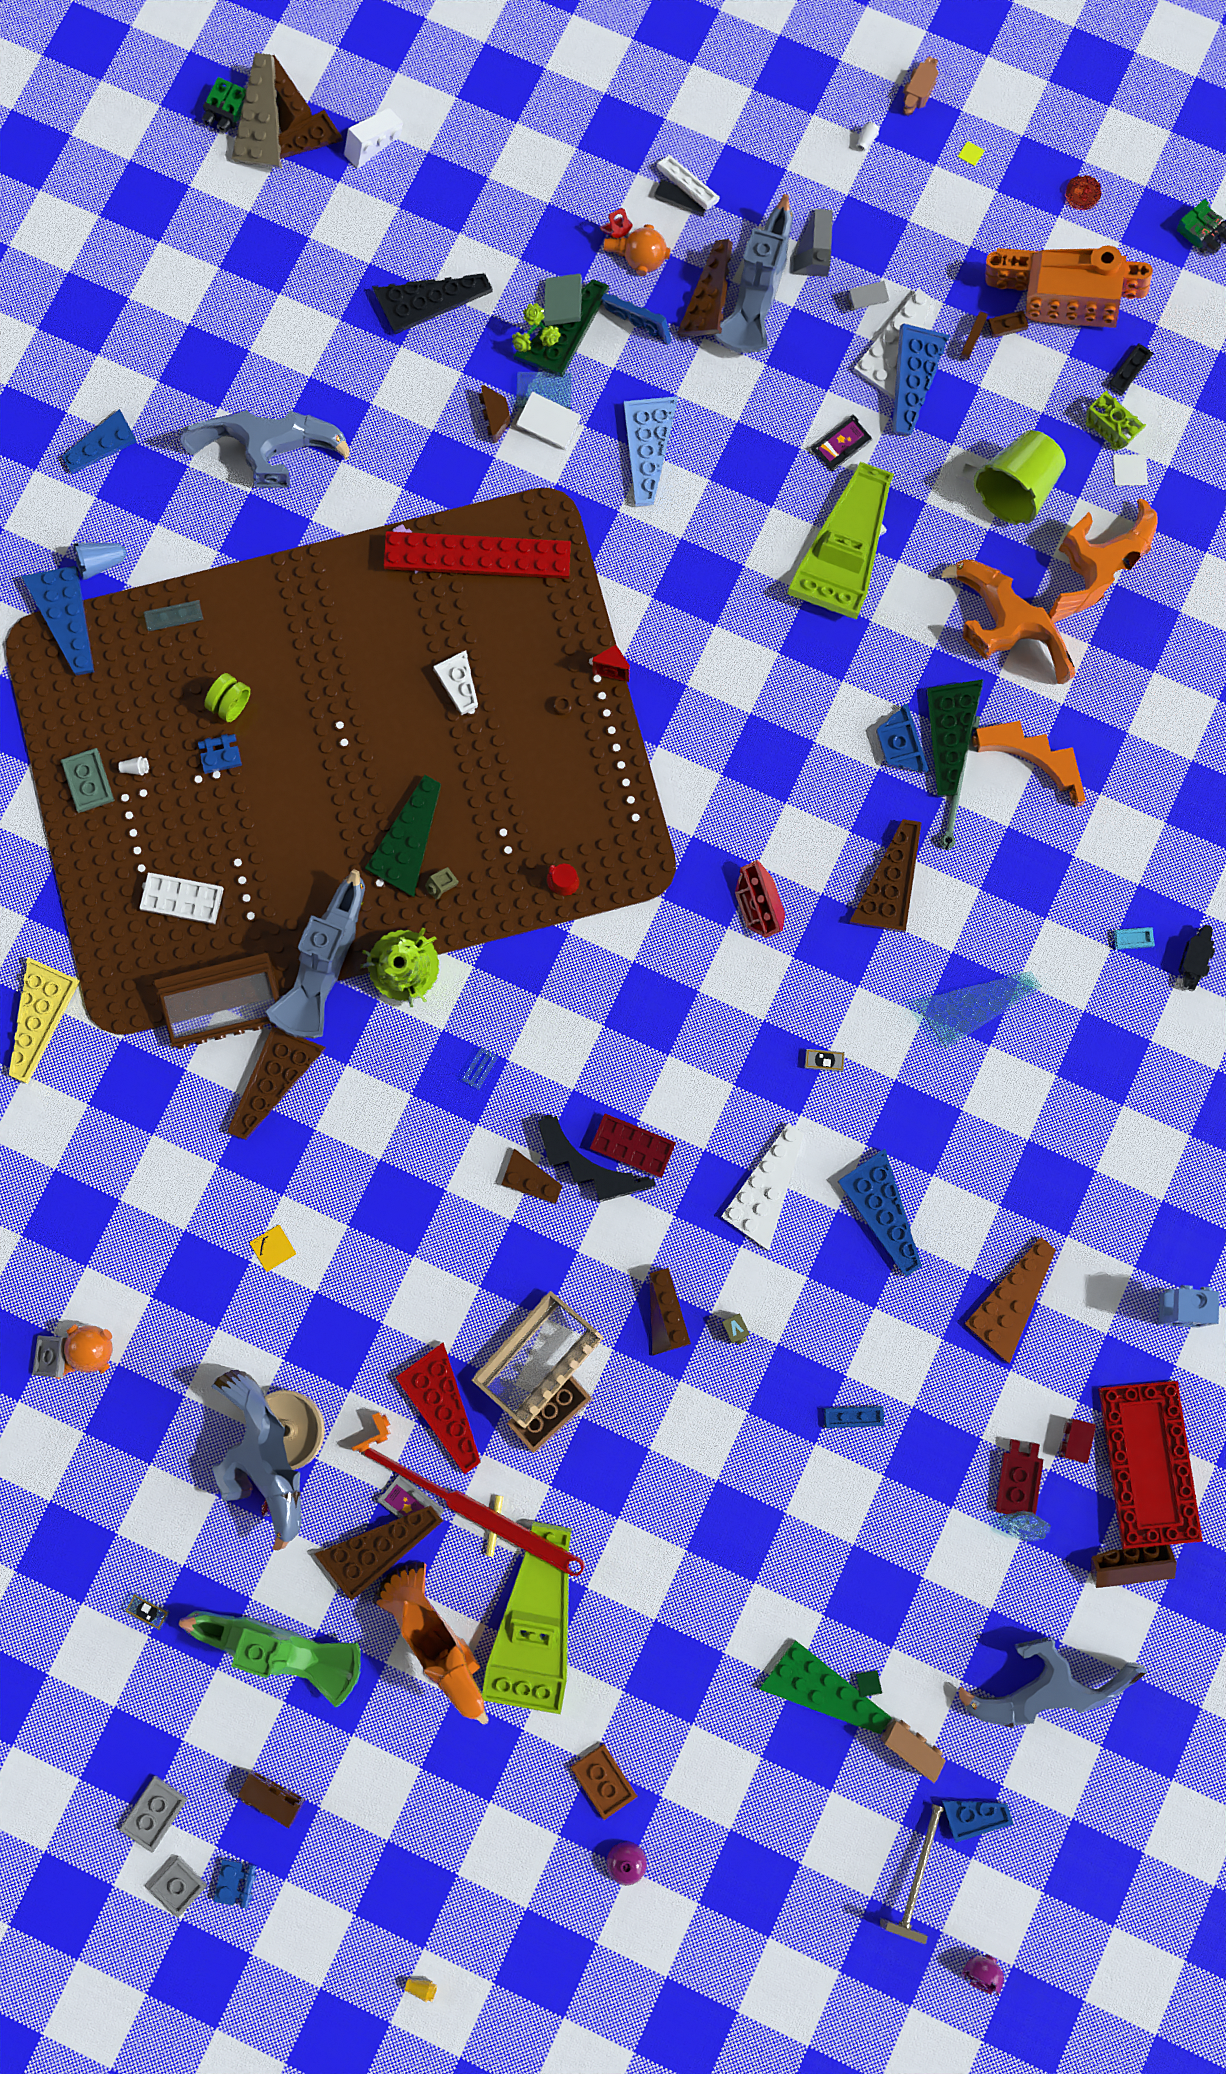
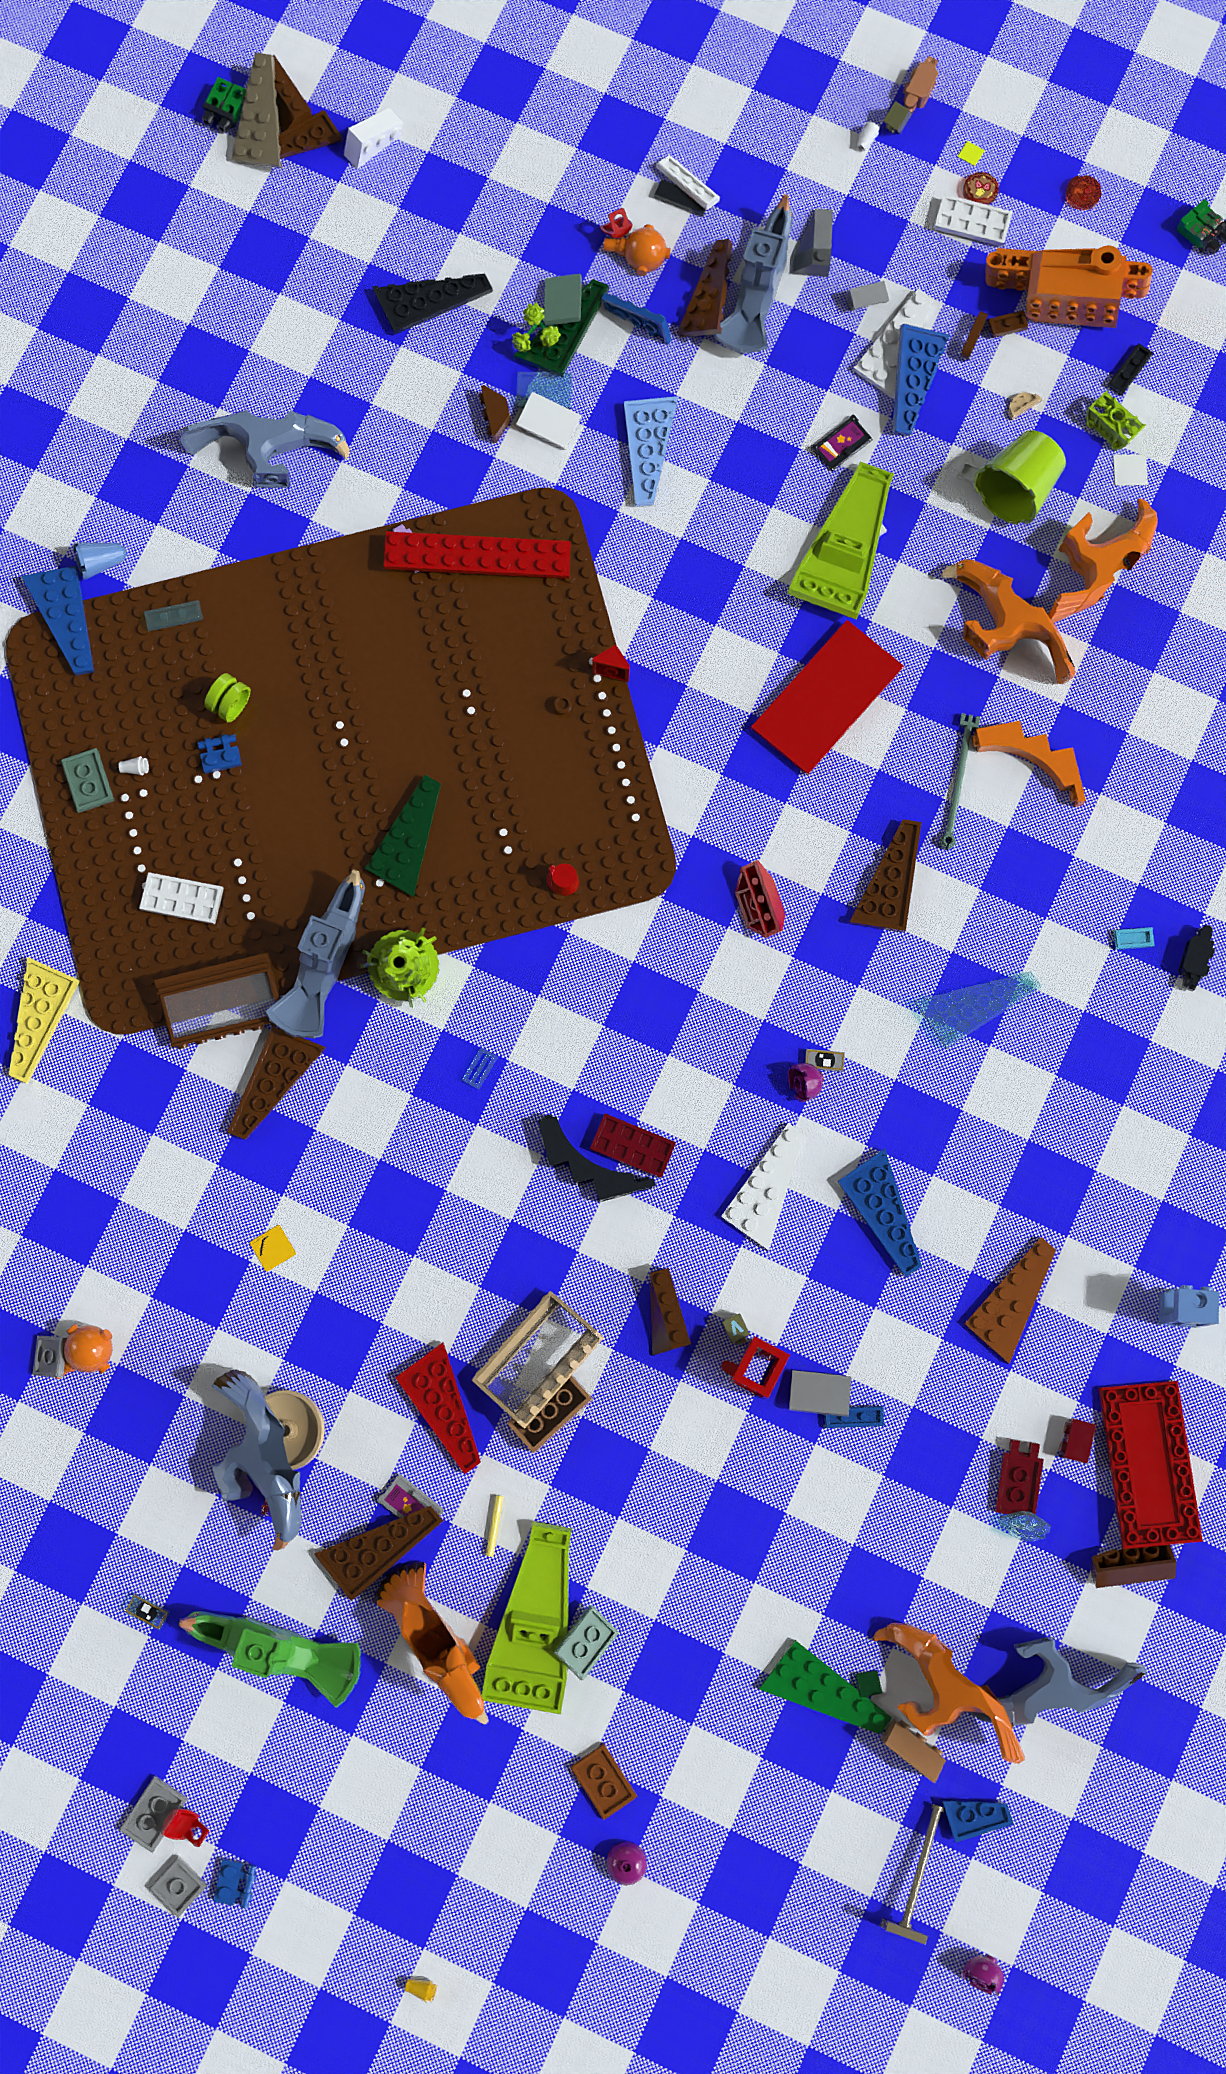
(102, 442): blue wing -> none
(179, 1826): none -> red piece
(271, 1799): reddish brown wedge -> none
(382, 1424): orange bracket -> none
(441, 882): olive bracket -> none
(457, 681): white wing -> none
(488, 1518): red piece -> none
(530, 1179): reddish brown wing -> none
(586, 1642): none -> tile
(766, 1351): none -> red piece
(806, 1081): none -> magenta cylinder
(820, 1393): none -> light grey tile
(827, 697): none -> red tile
(897, 118): none -> olive brick
(901, 743): blue wing -> none
(951, 1689): none -> orange animal
(952, 721): dark green wing -> none
(973, 220): none -> white plate
(981, 188): none -> tile
(1022, 403): none -> tan tile

